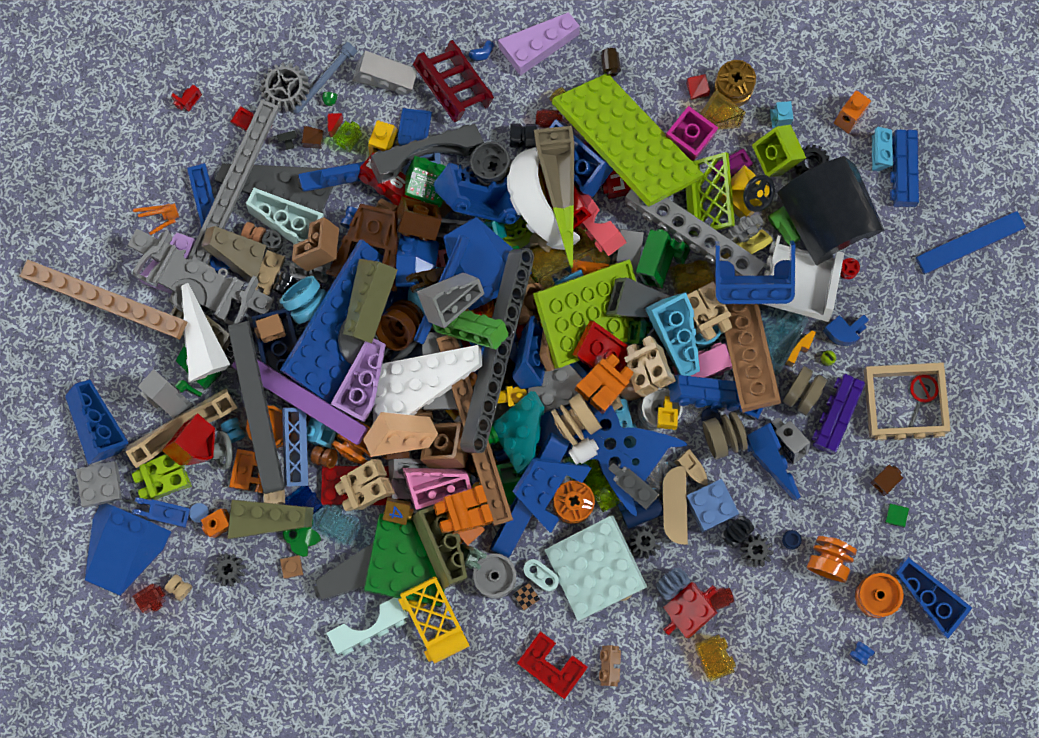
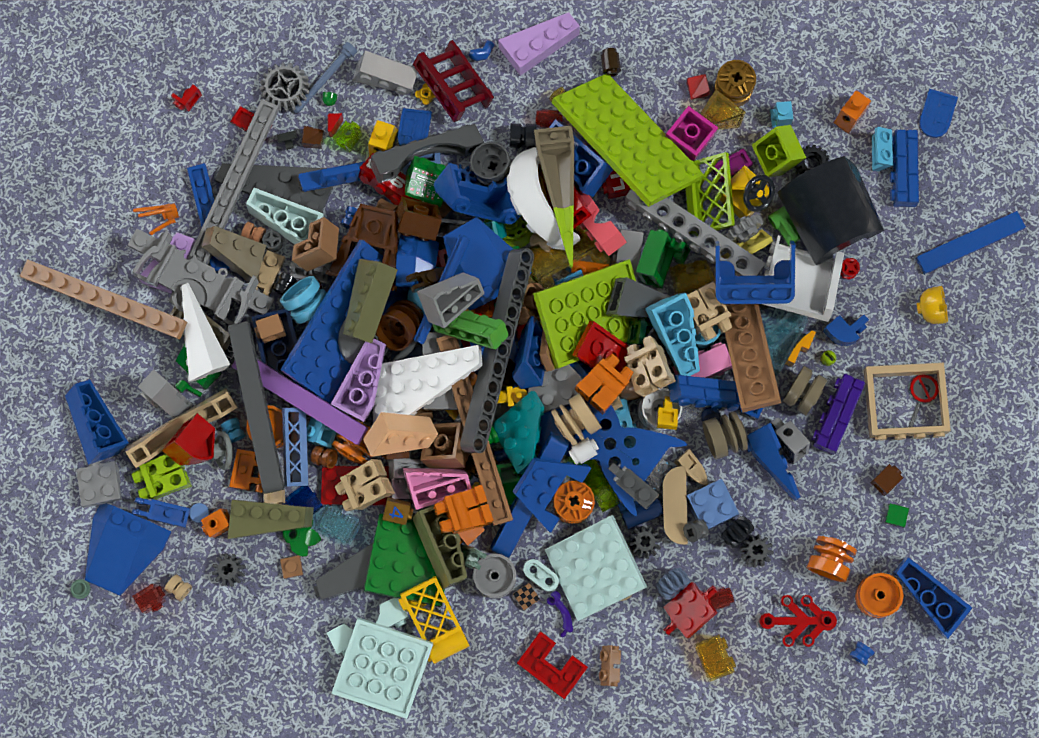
(80, 589): none -> sand green plate
(382, 667): none -> light aqua plate
(426, 99): none -> yellow plate
(567, 621): none -> dark purple piece
(695, 530): none -> dark grey wheel
(791, 539): dark blue plate -> none
(801, 620): none -> red plant
(933, 305): none -> yellow cylinder
(937, 113): none -> blue window

